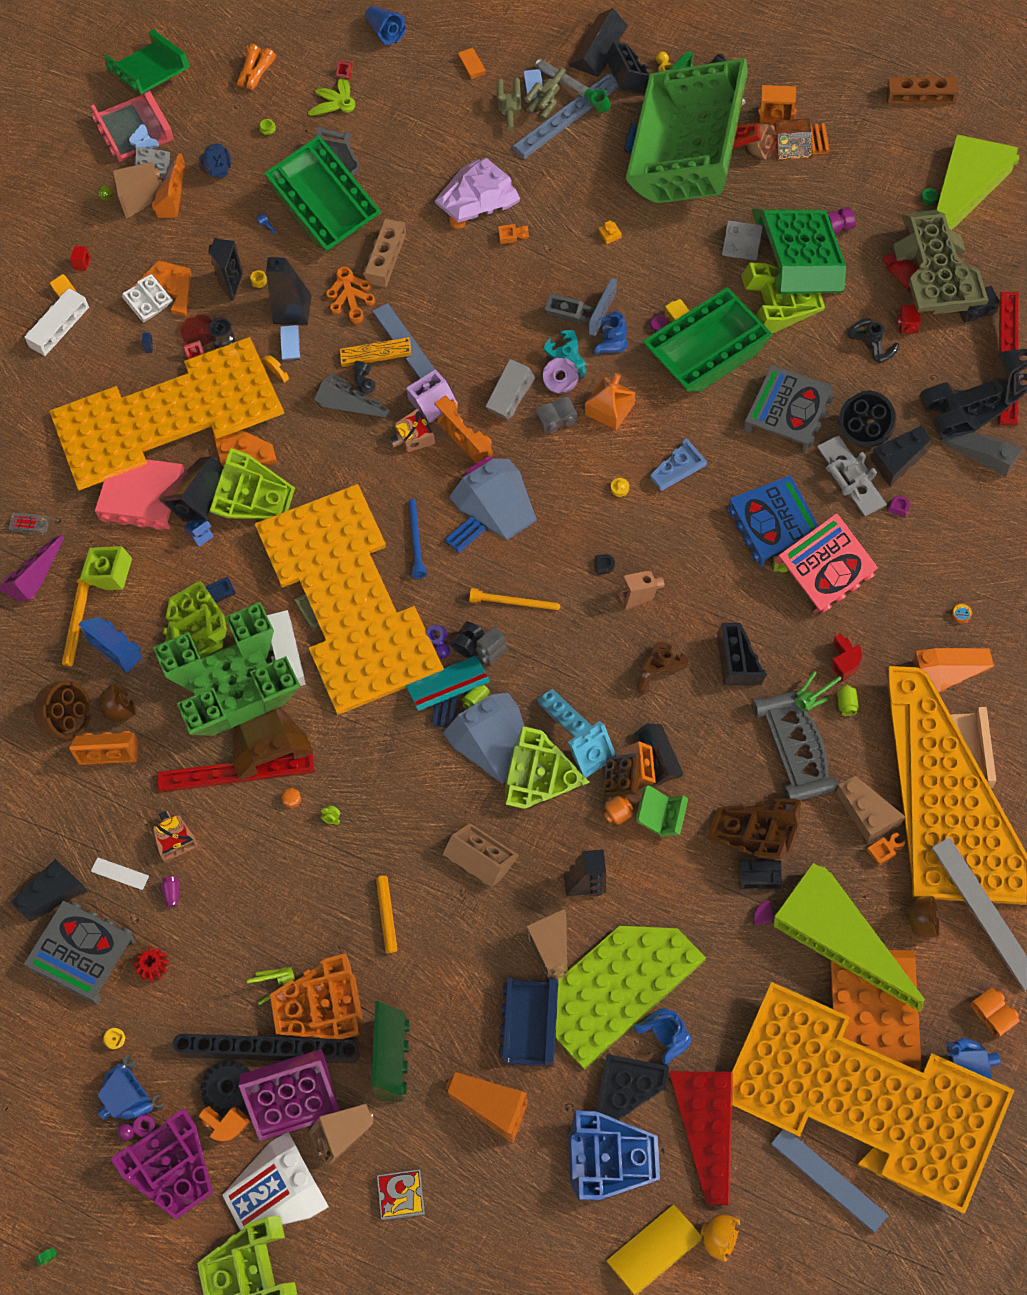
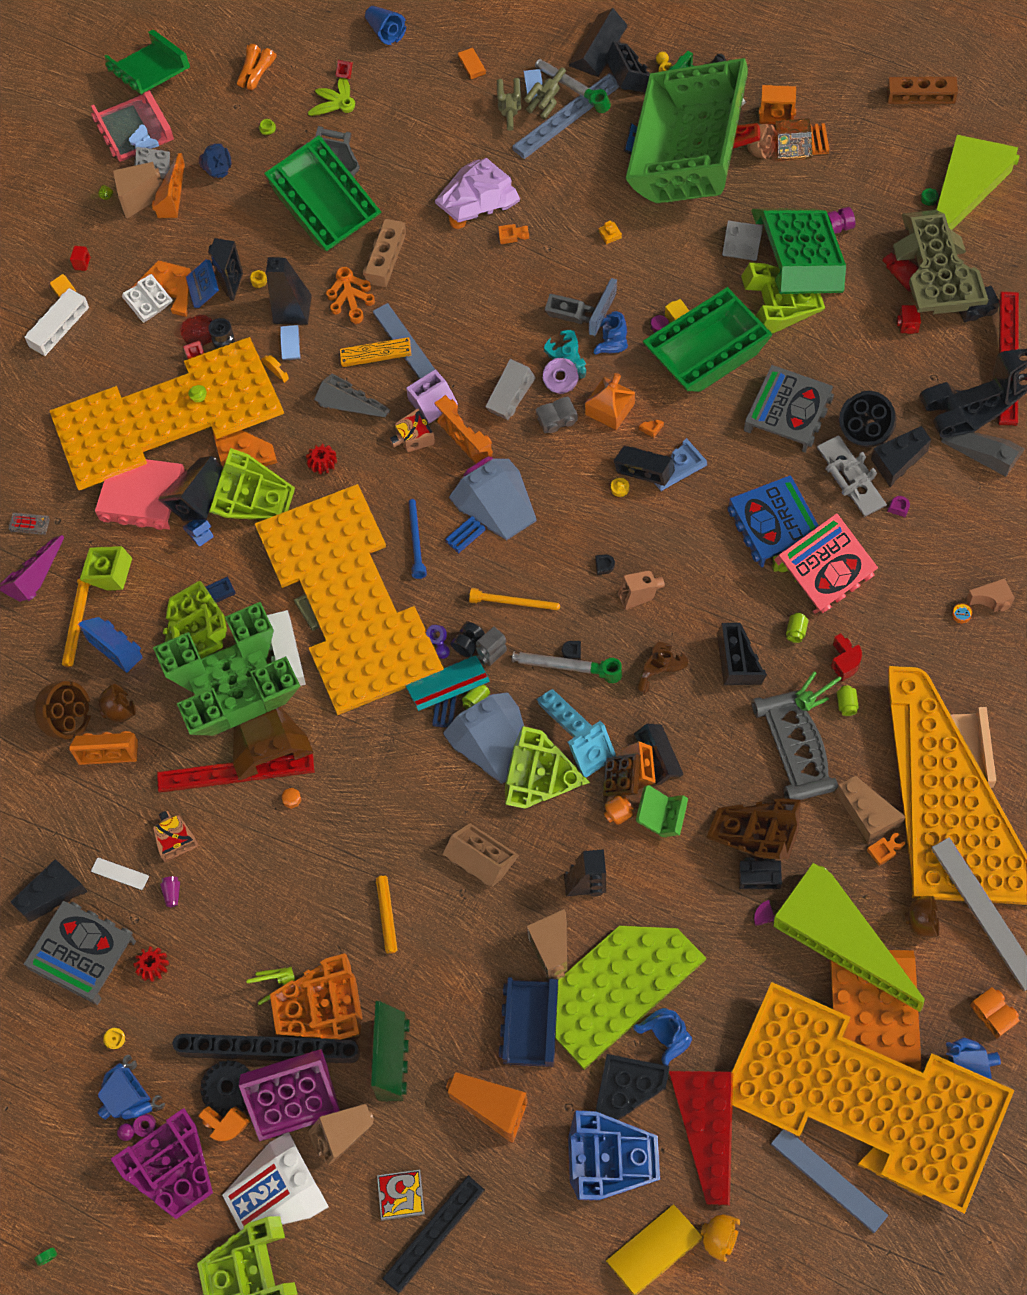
(147, 342): dark blue tile -> none
(197, 393): none -> lime plate
(202, 283): none -> blue tile
(262, 219): blue hand -> none
(321, 459): none -> red gear
(330, 815): lime plate -> none
(360, 370): black arm -> none
(433, 1234): none -> black tile
(572, 650): none -> black tile
(573, 665): none -> flat silver piece
(644, 465): none -> black brick
(652, 427): none -> orange tile
(797, 627): none -> lime brick
(873, 338): black piece -> none
(952, 665): orange wedge -> none
(994, 595): none -> nougat arch

